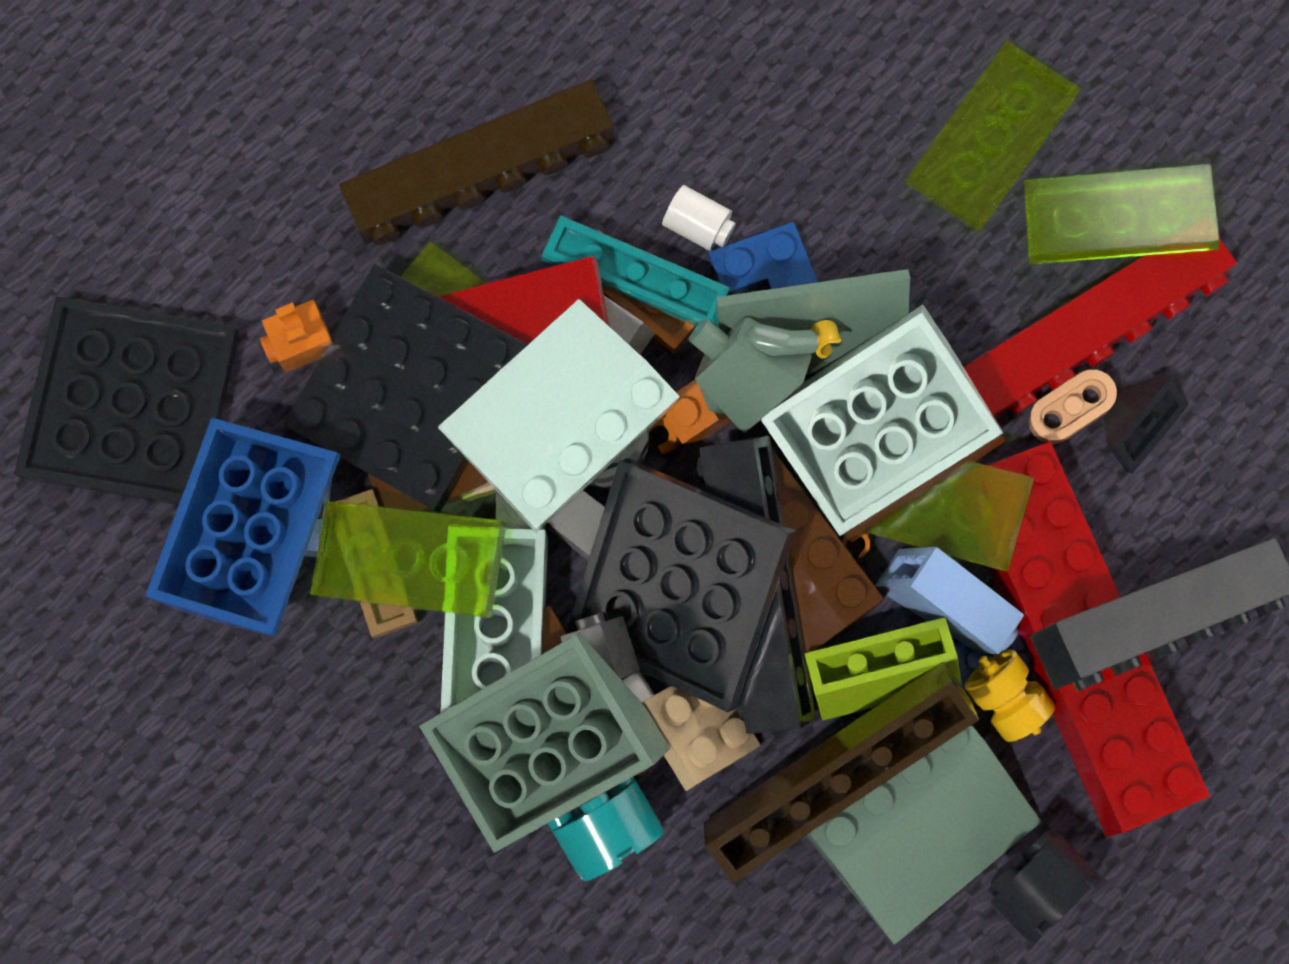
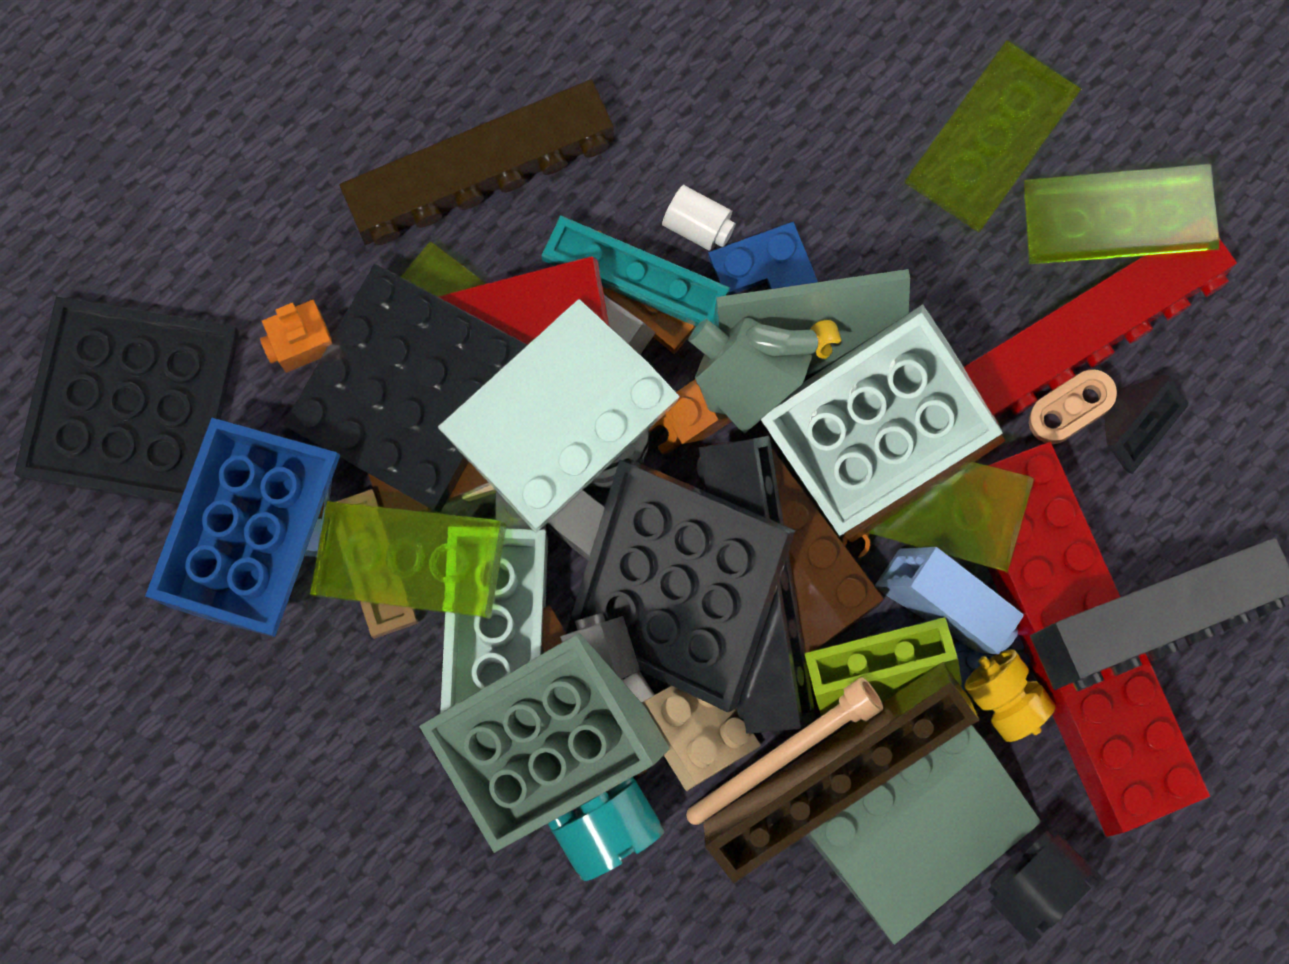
(857, 703): none -> light nougat piece

